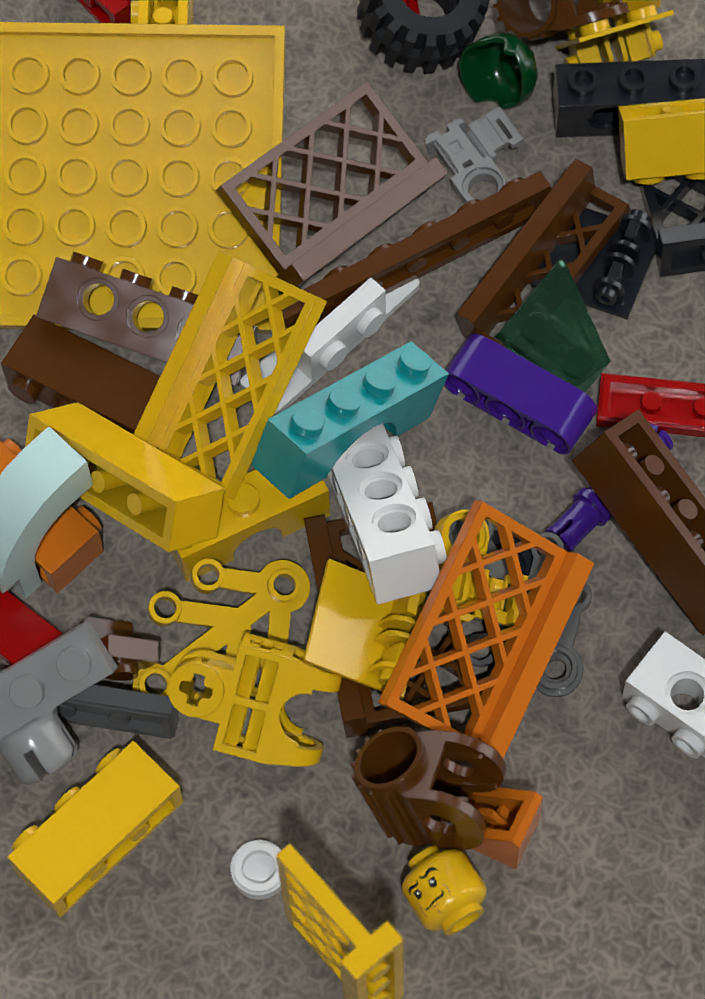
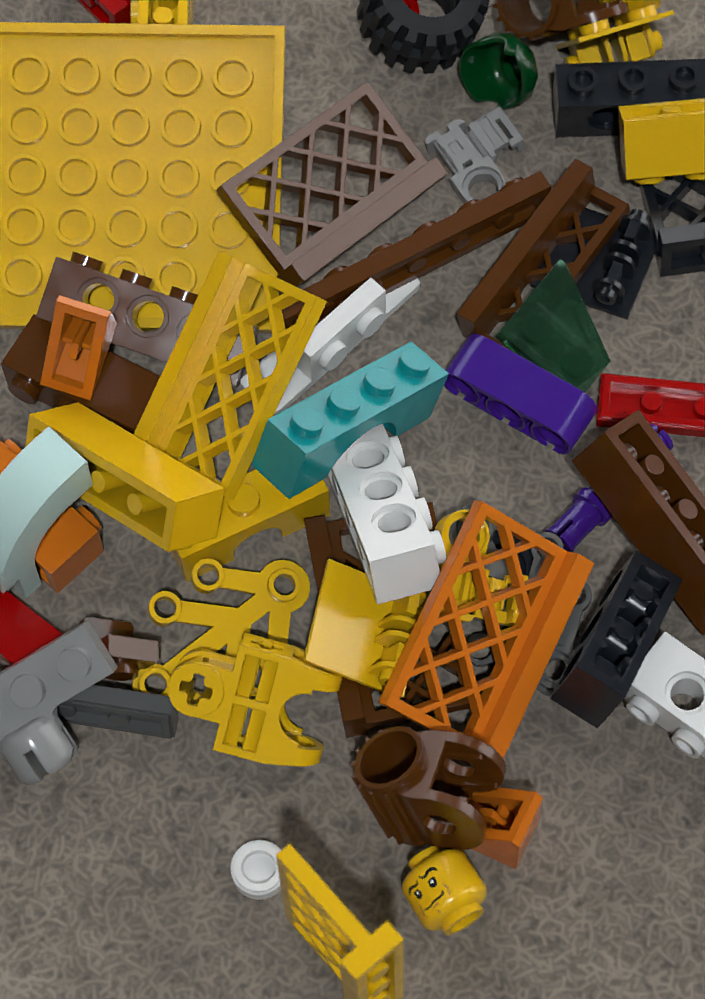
(77, 347): none -> orange slope
(94, 827): yellow brick -> none
(616, 639): none -> black brick

